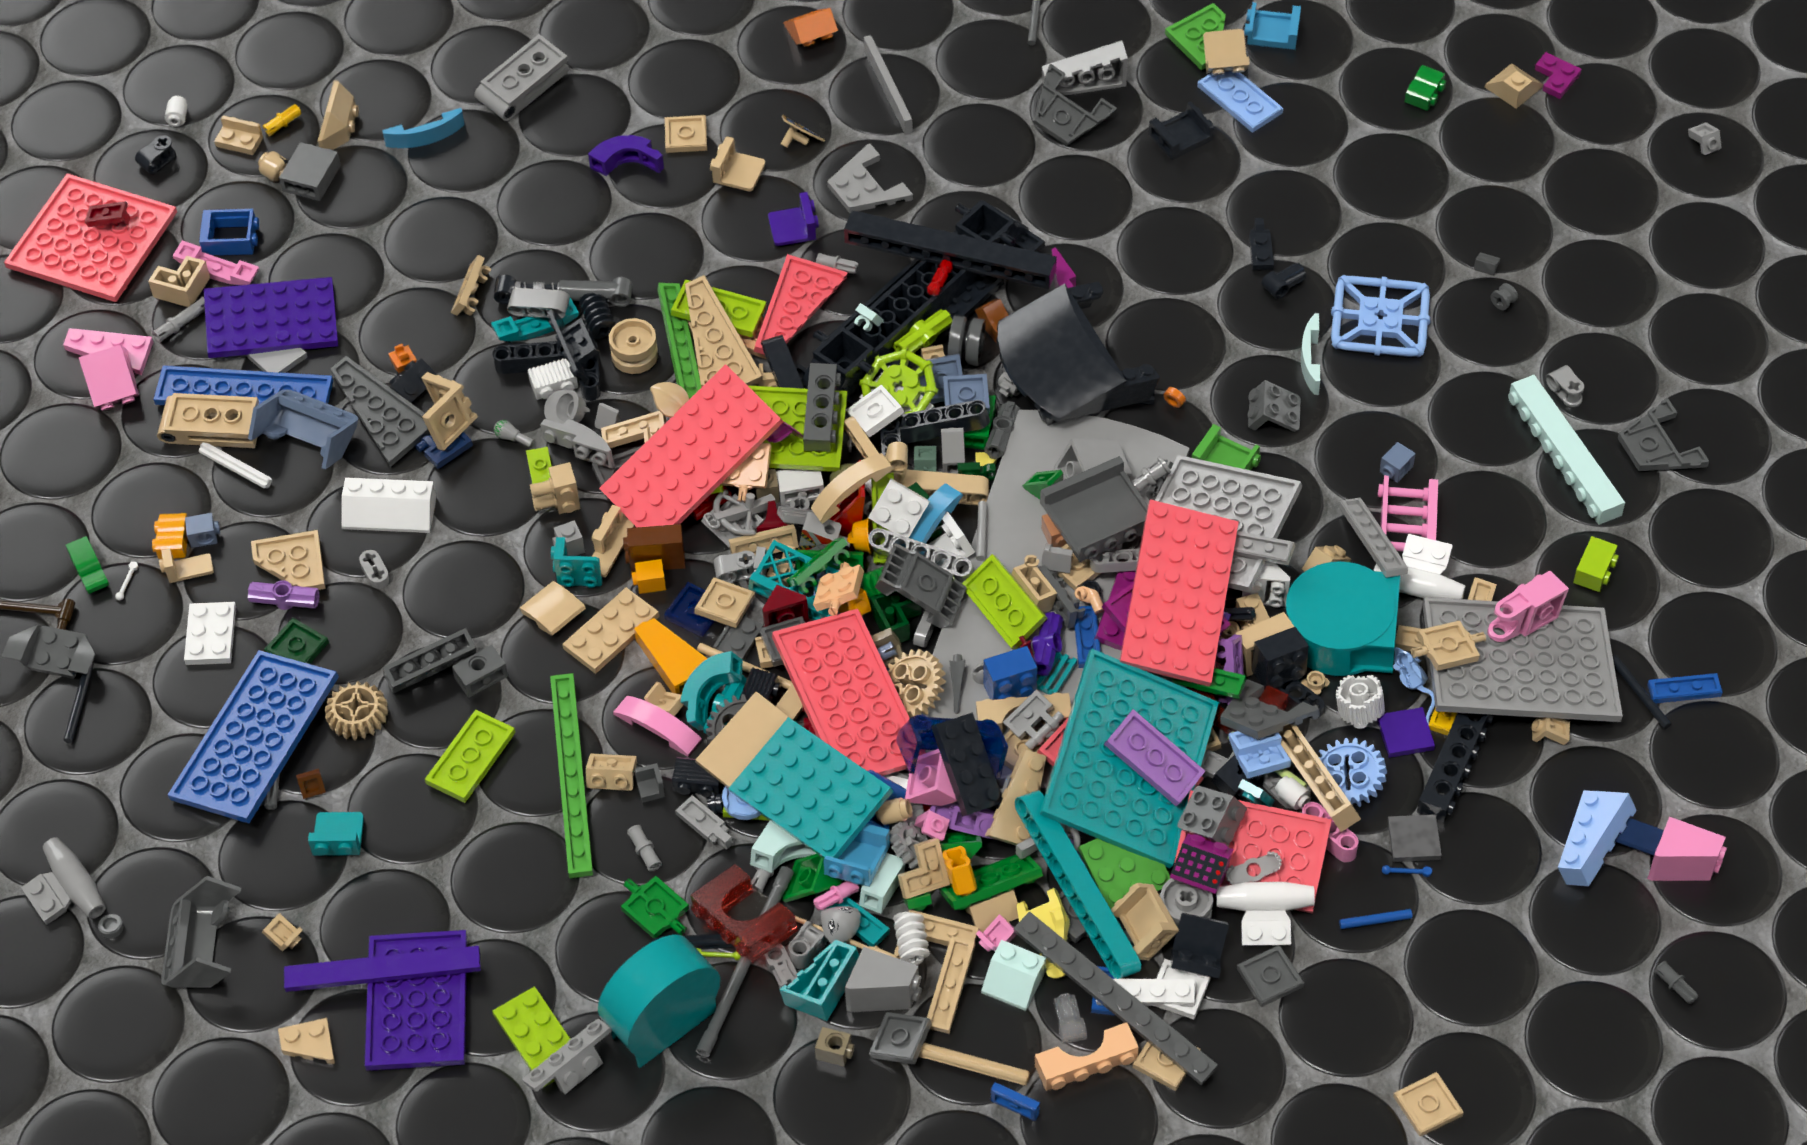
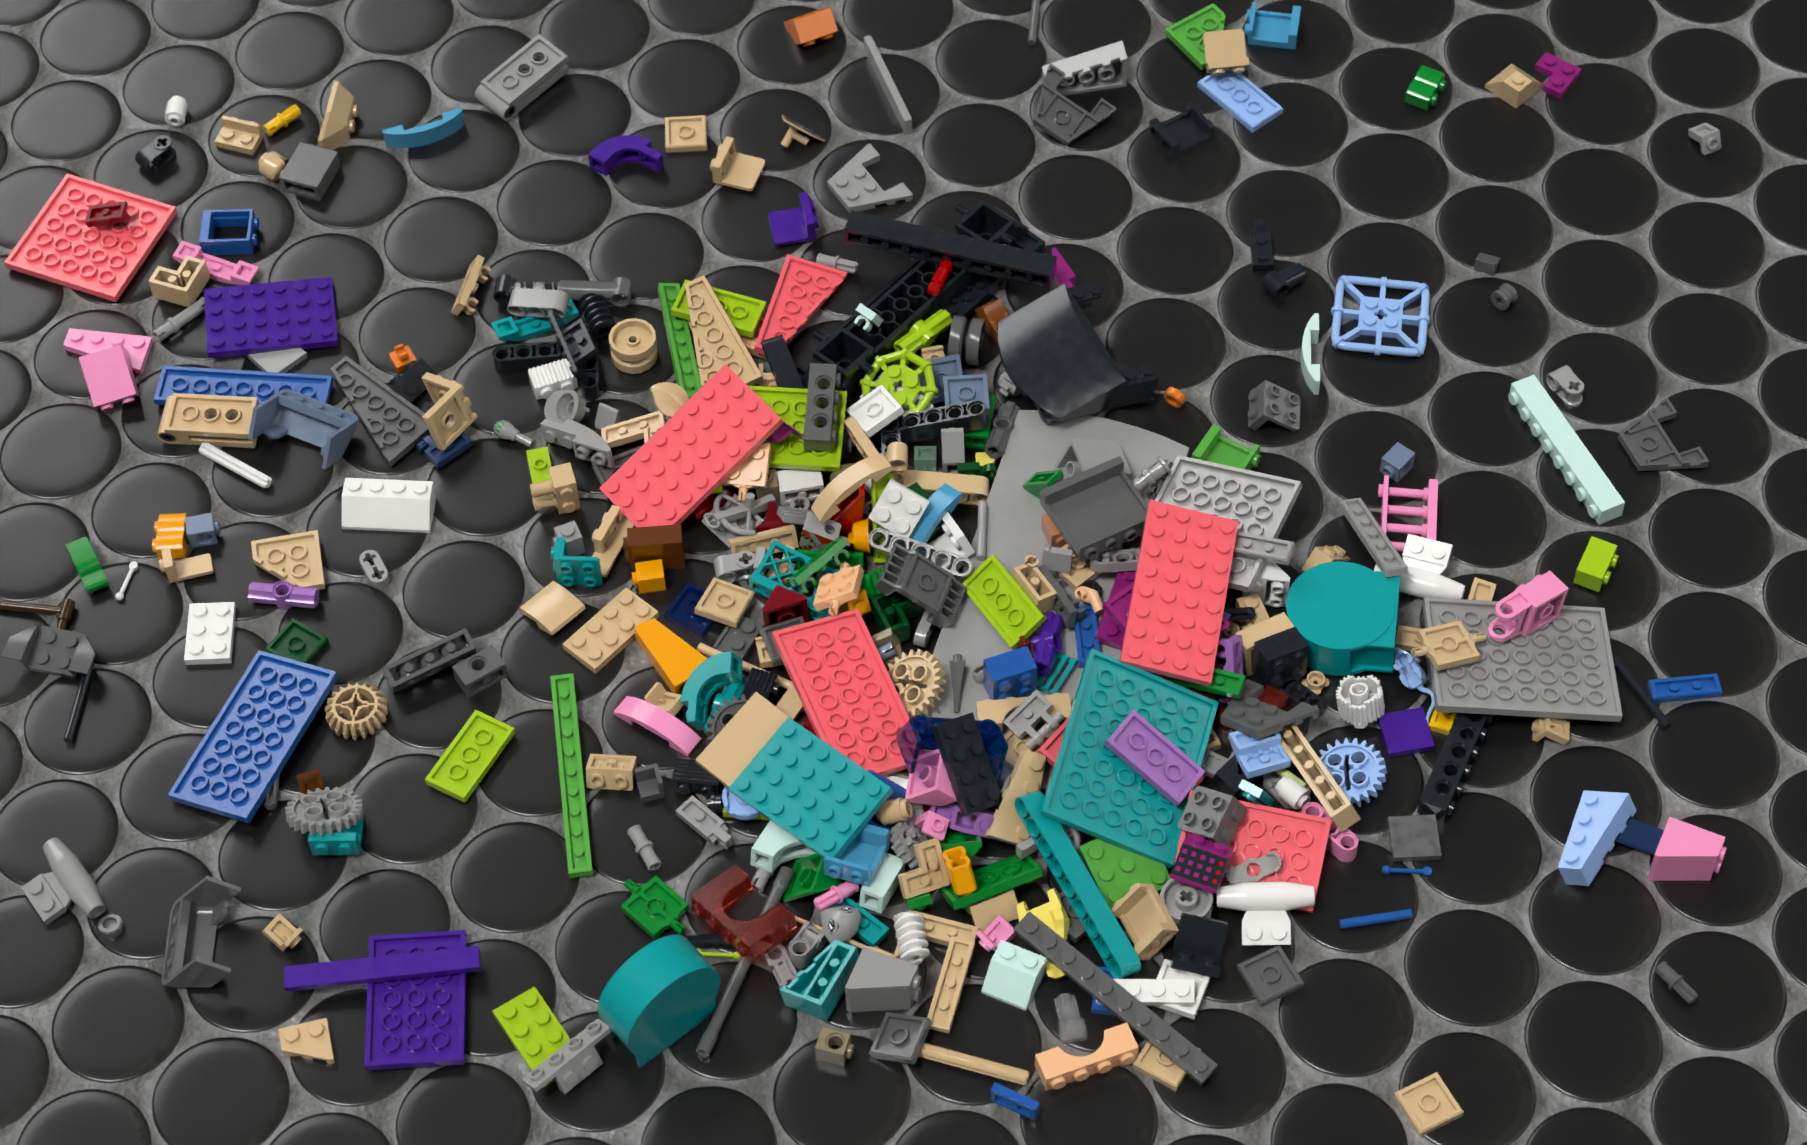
(340, 809): none -> light grey gear

